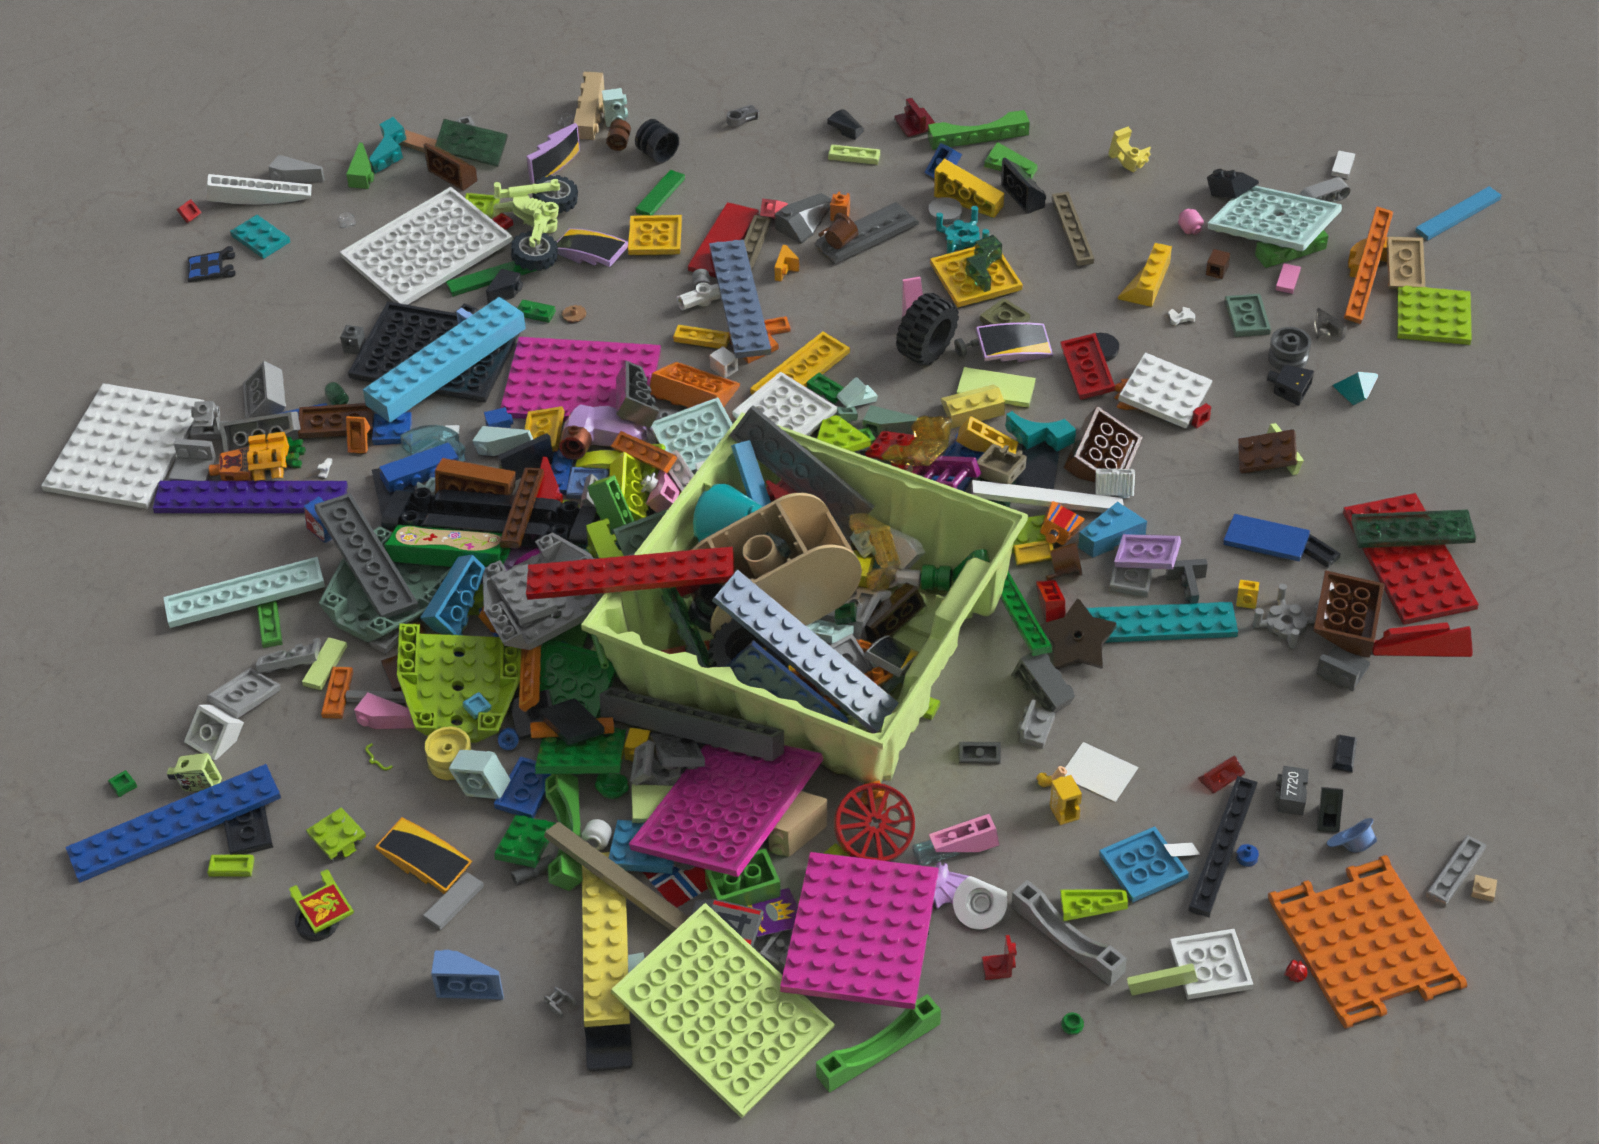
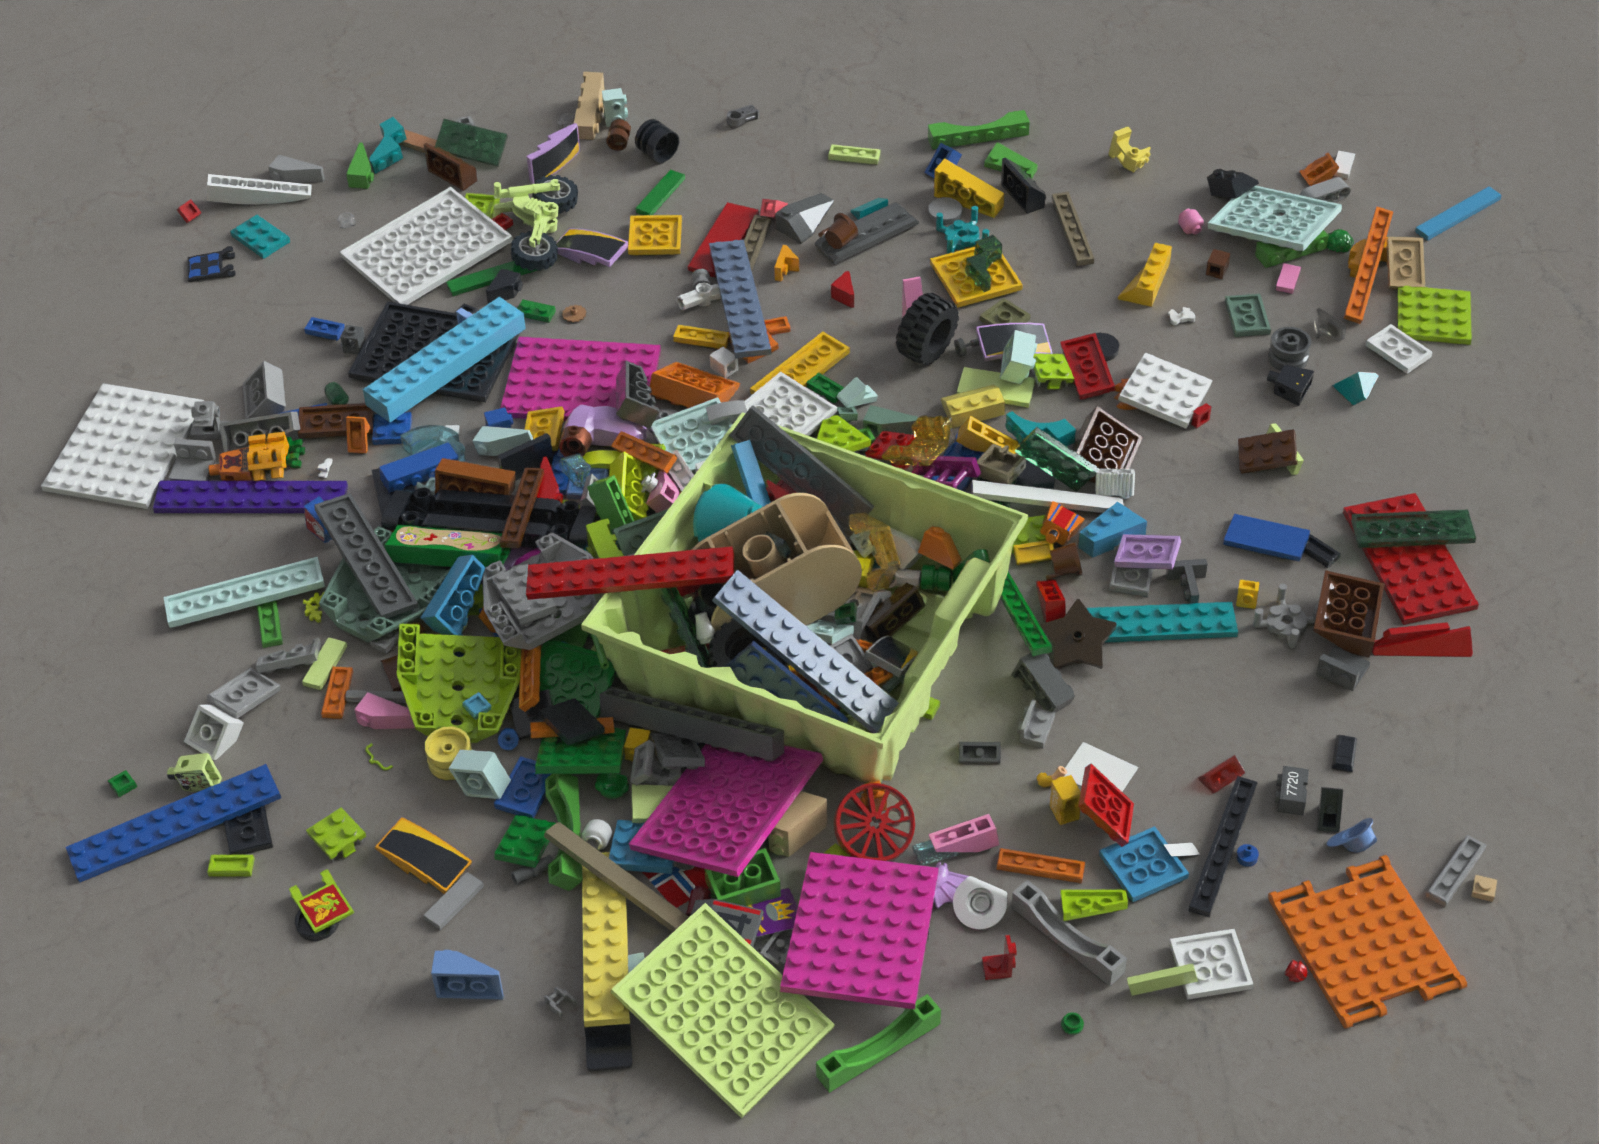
(313, 610): none -> neon yellow animal
(324, 328): none -> blue plate
(575, 469): none -> clear light blue piece
(697, 893): none -> dark red cone
(704, 629): none -> white cone
(725, 410): none -> light grey slope
(839, 204): orange brick -> none
(843, 290): none -> red slope
(847, 124): black slope -> none
(870, 207): none -> teal slope
(914, 120): dark red bracket -> none
(940, 547): none -> orange slope
(1018, 357): none -> light aqua brick
(1040, 865): none -> orange tile
(1052, 368): none -> lime piece
(1056, 459): none -> clear green plate
(1106, 805): none -> red plate
(1320, 170): none -> orange slope
(1339, 241): none -> green hair
(1398, 348): none -> white plate

